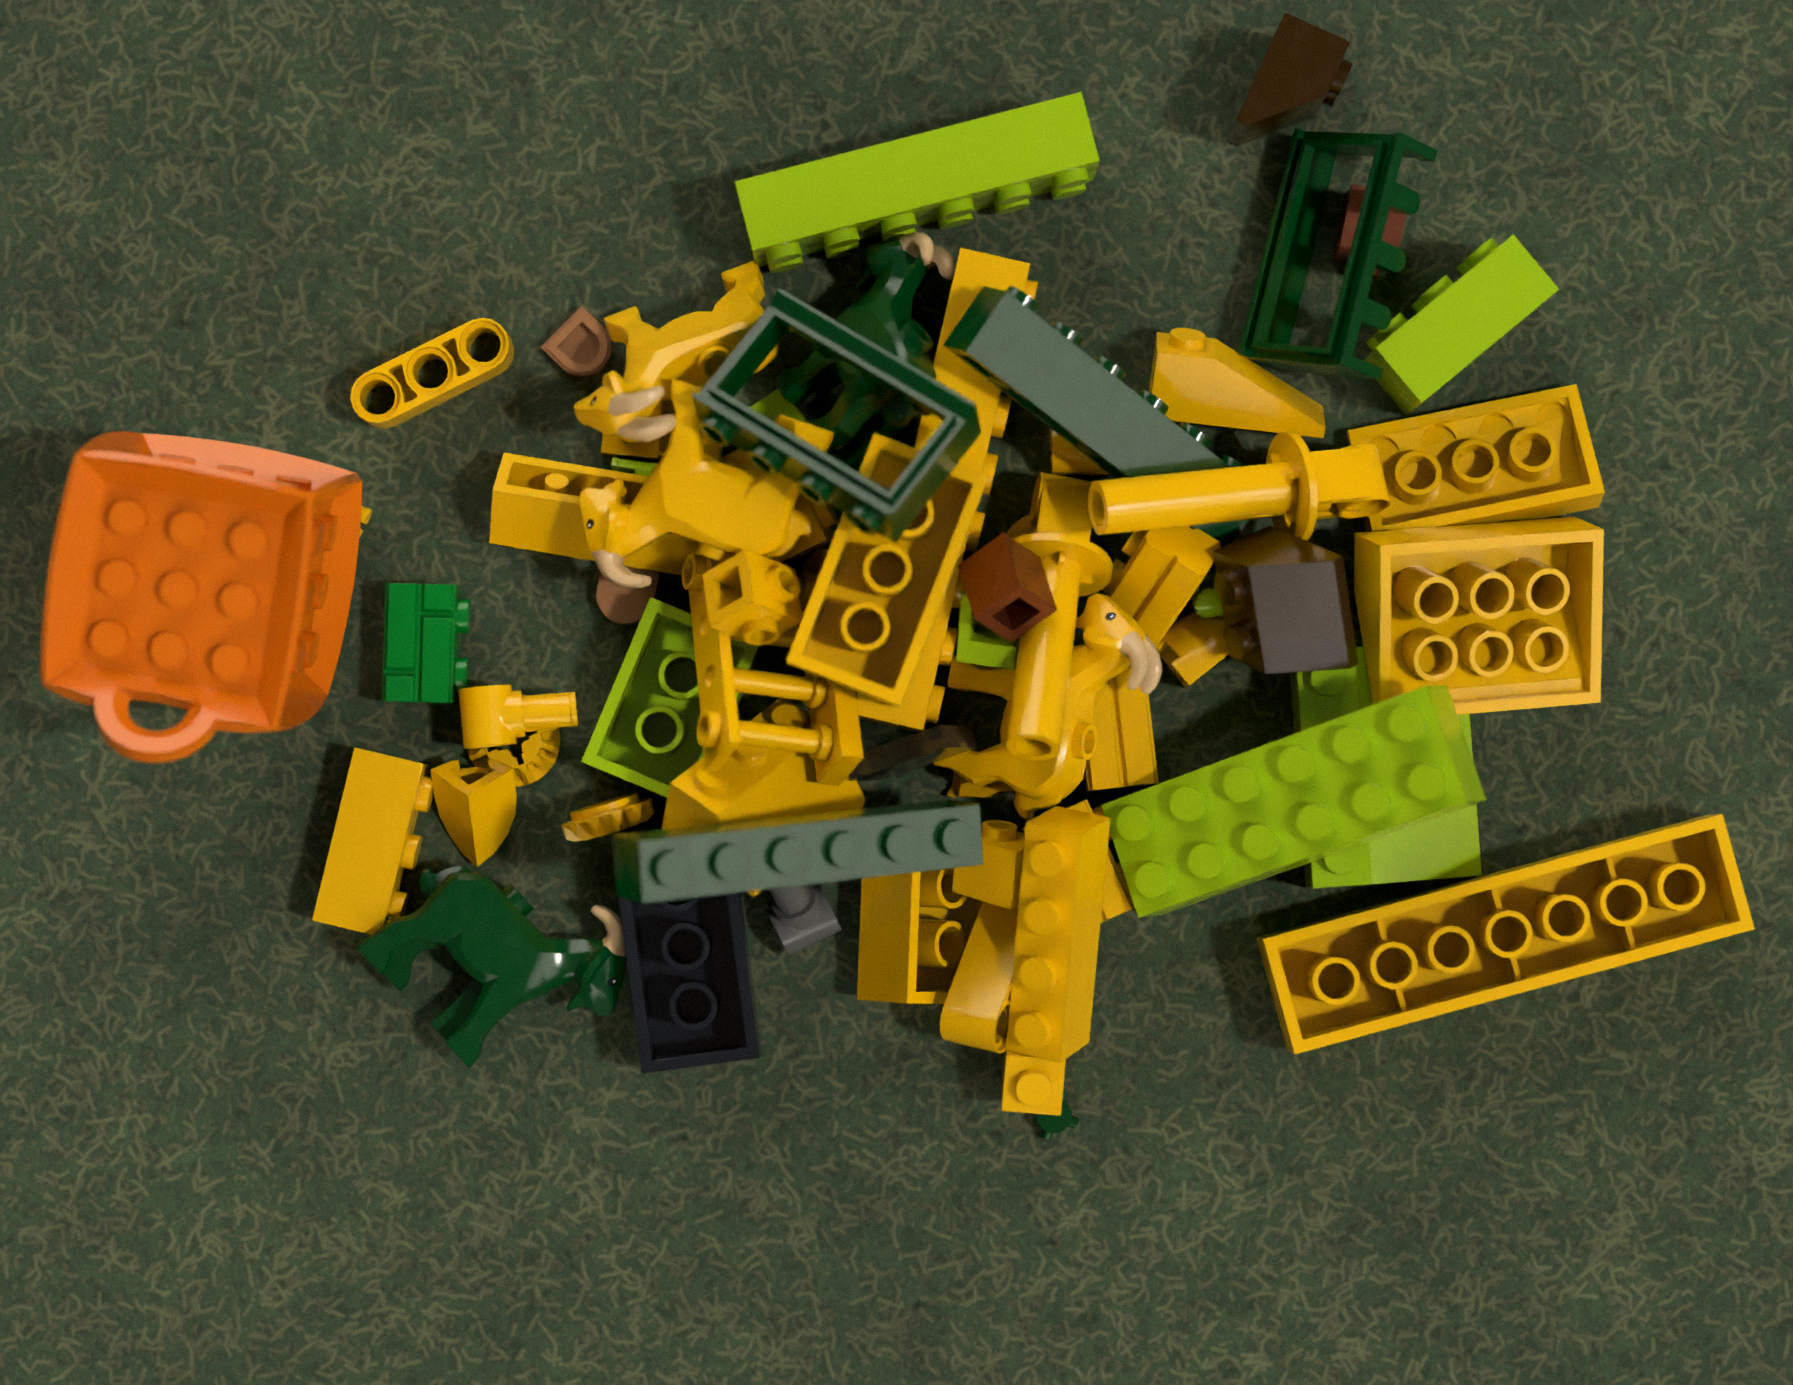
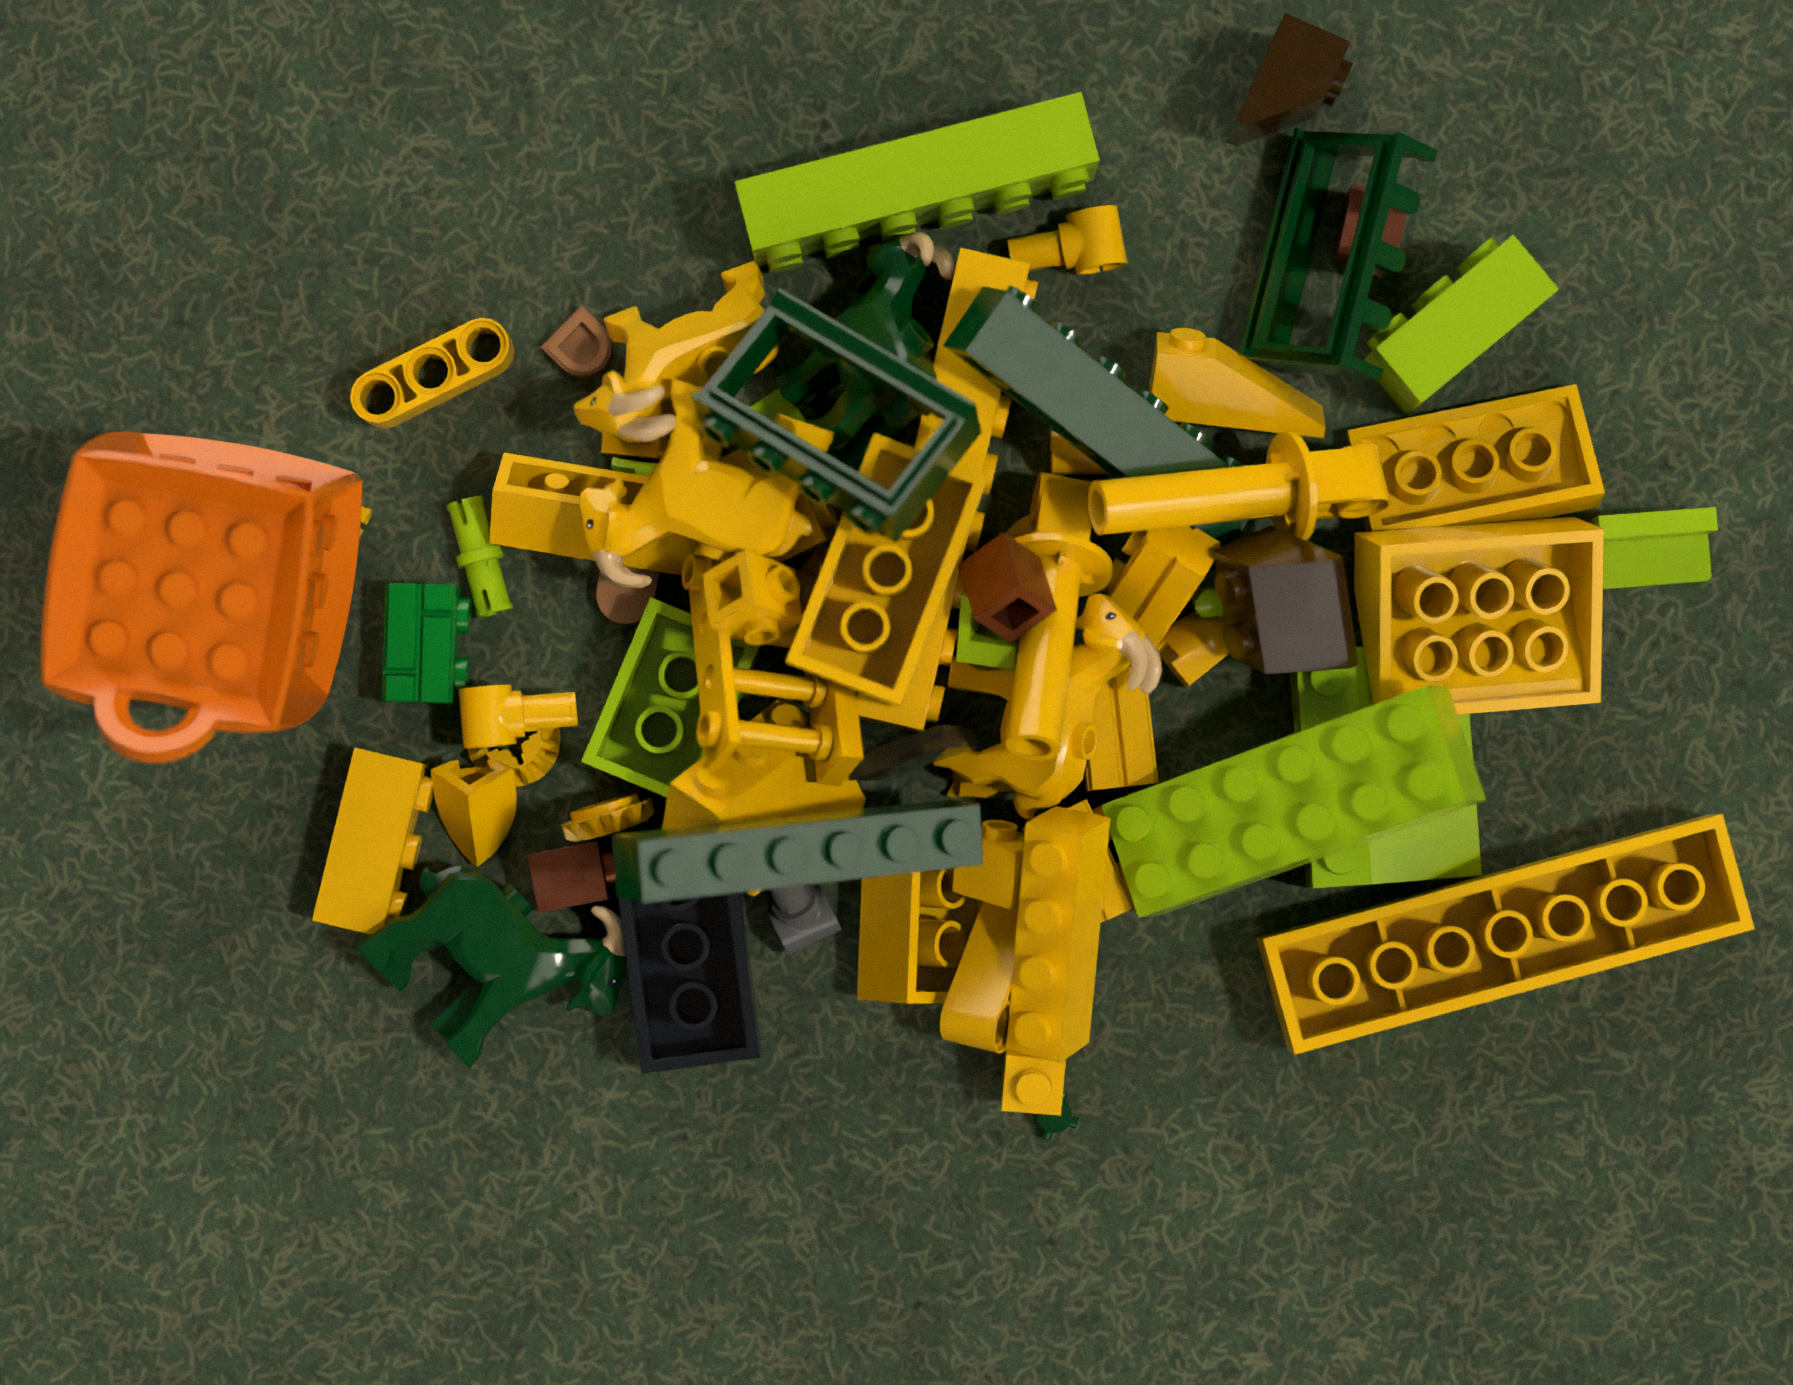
(479, 557): none -> lime pin
(572, 876): none -> copper brick
(1083, 242): none -> yellow pin
(1657, 547): none -> lime panel

